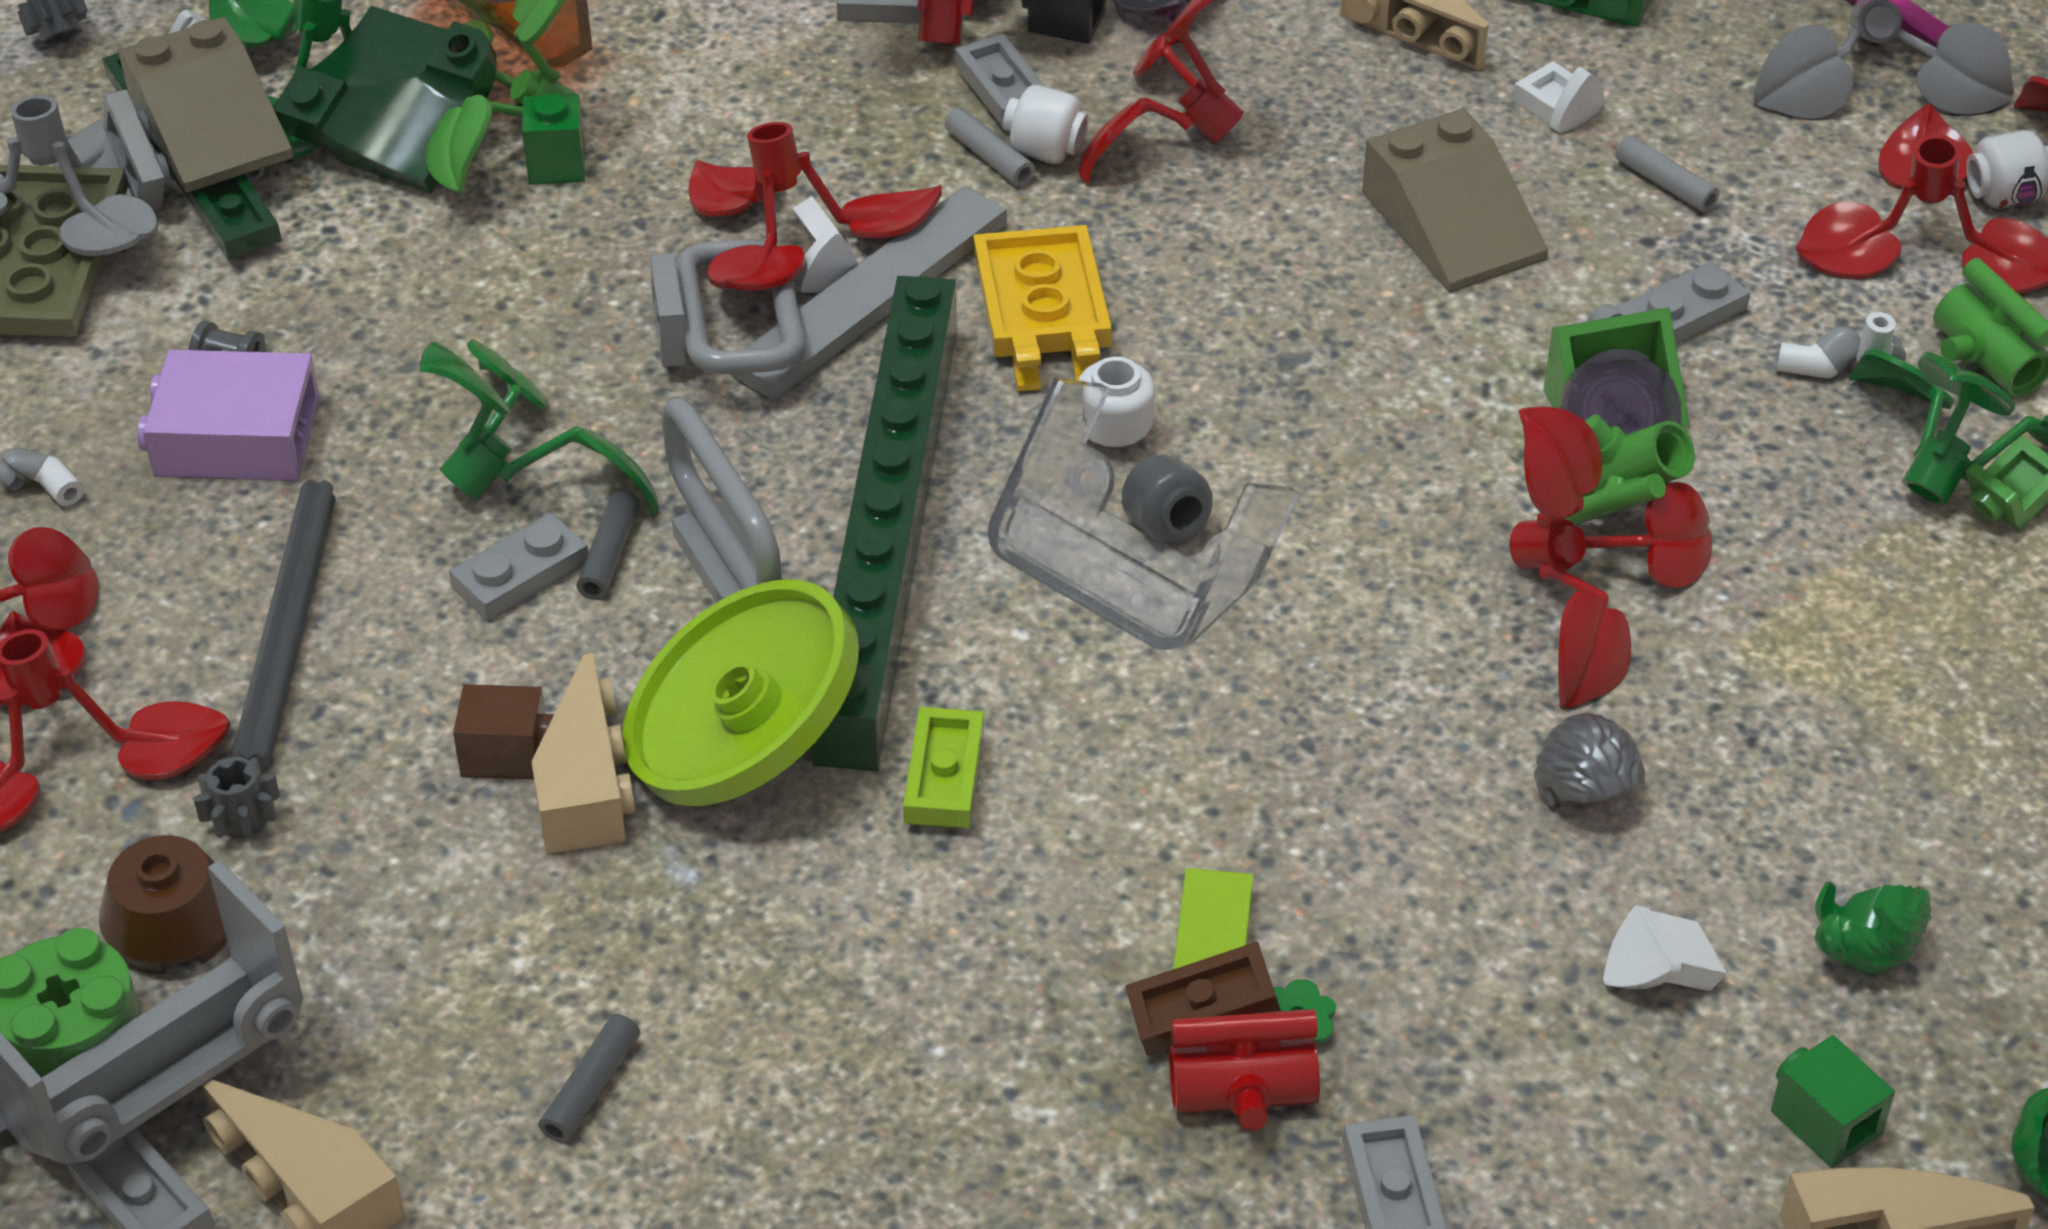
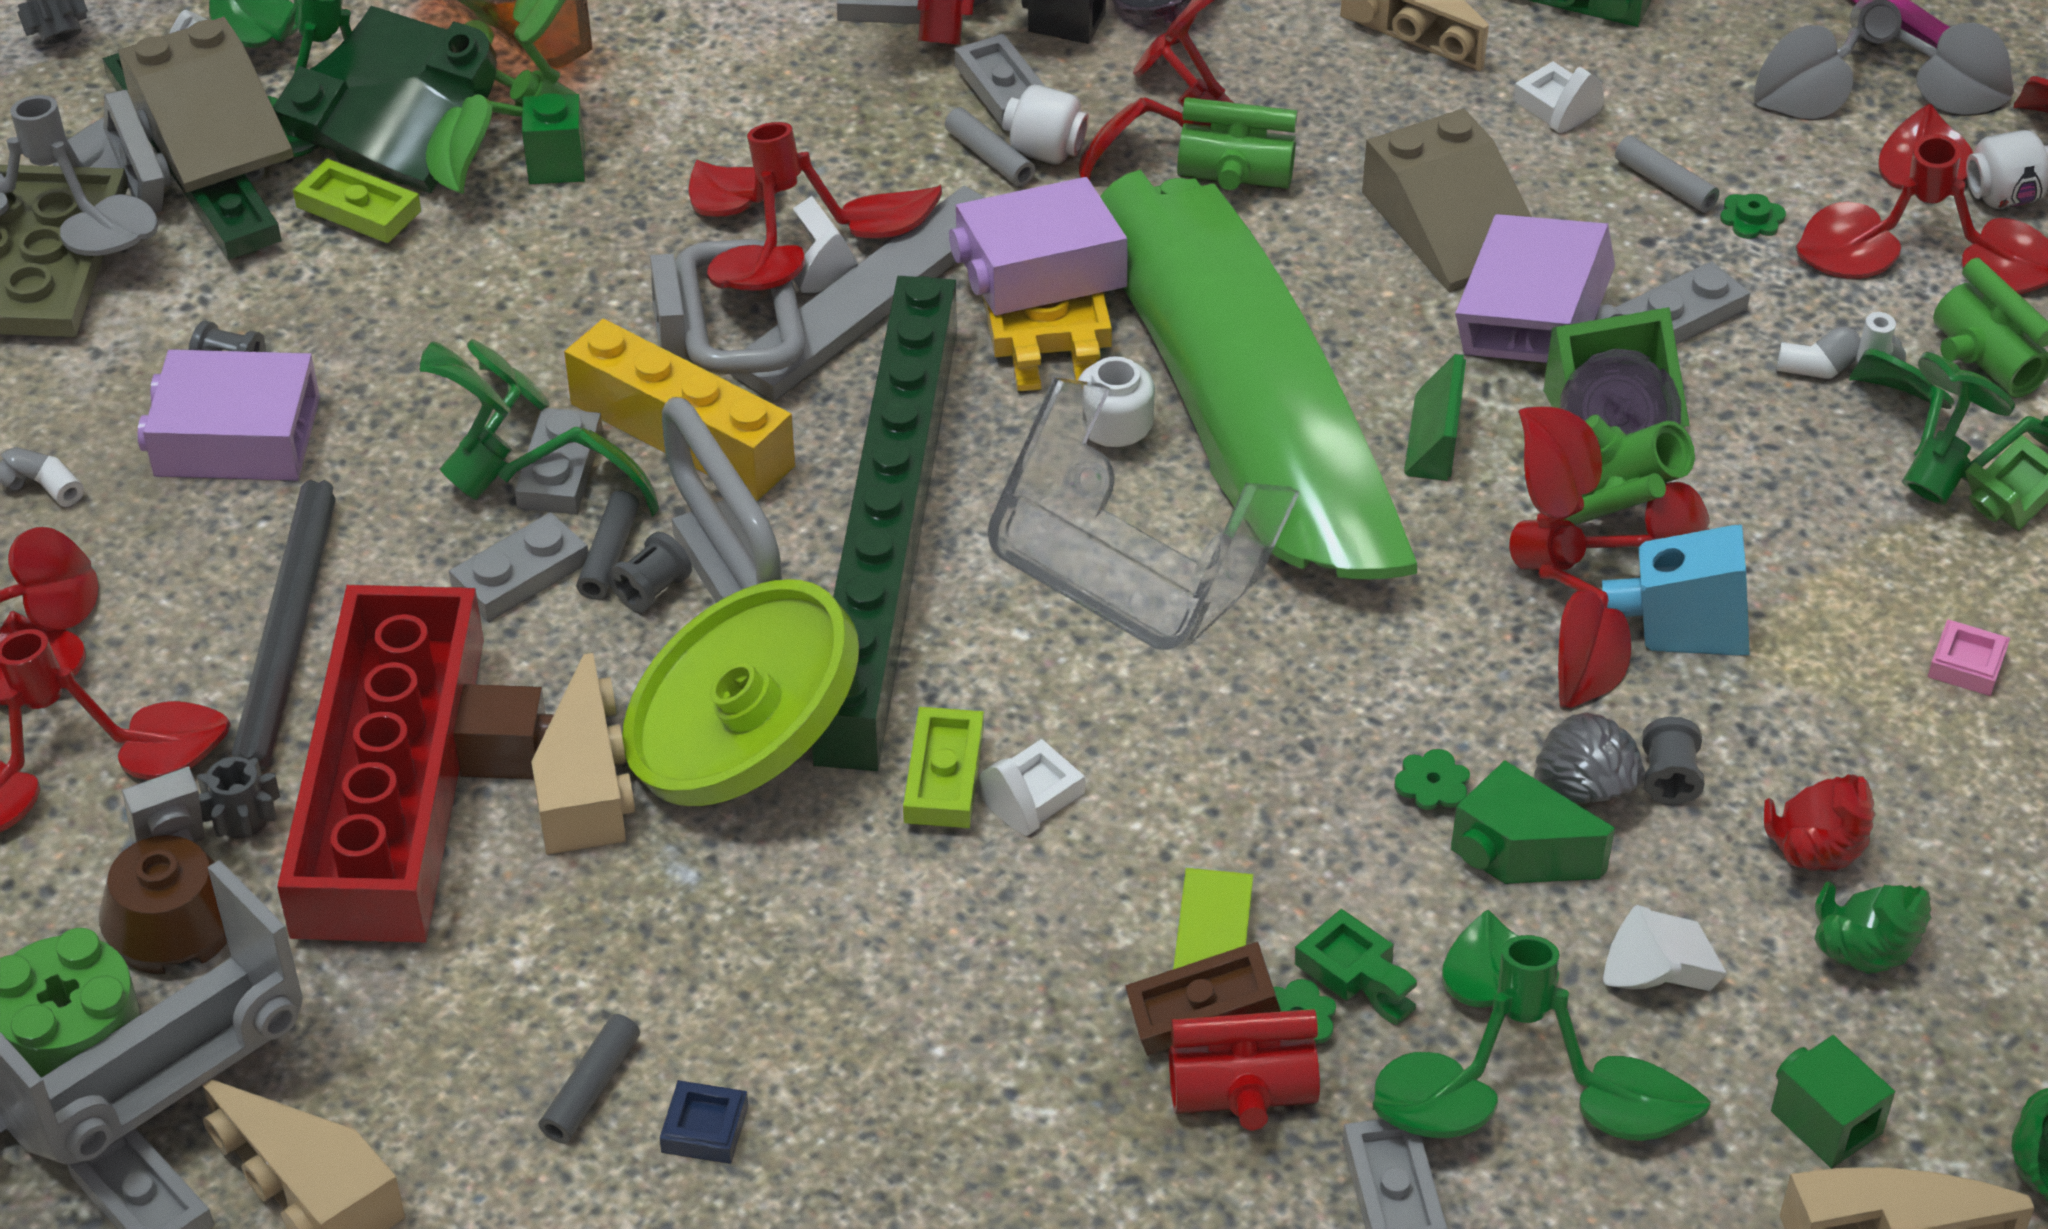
(165, 807): none -> light grey plate
(357, 200): none -> lime plate
(381, 766): none -> red brick
(559, 478): none -> light grey plate
(633, 380): none -> yellow brick
(649, 572): none -> dark grey bush
(704, 1122): none -> dark blue tile
(1030, 787): none -> white tile
(1039, 246): none -> lavender brick
(1167, 499): dark grey head -> none
(1237, 144): none -> bright green pin
(1255, 376): none -> bright green slope
(1355, 958): none -> green plate
(1432, 779): none -> green plant
(1436, 423): none -> green slope
(1520, 978): none -> green plant
(1529, 831): none -> green slope
(1531, 280): none -> lavender brick
(1672, 760): none -> dark grey bush
(1689, 593): none -> medium azure torso
(1752, 215): none -> green plant
(1824, 823): none -> red hair
(1968, 657): none -> bright pink tile

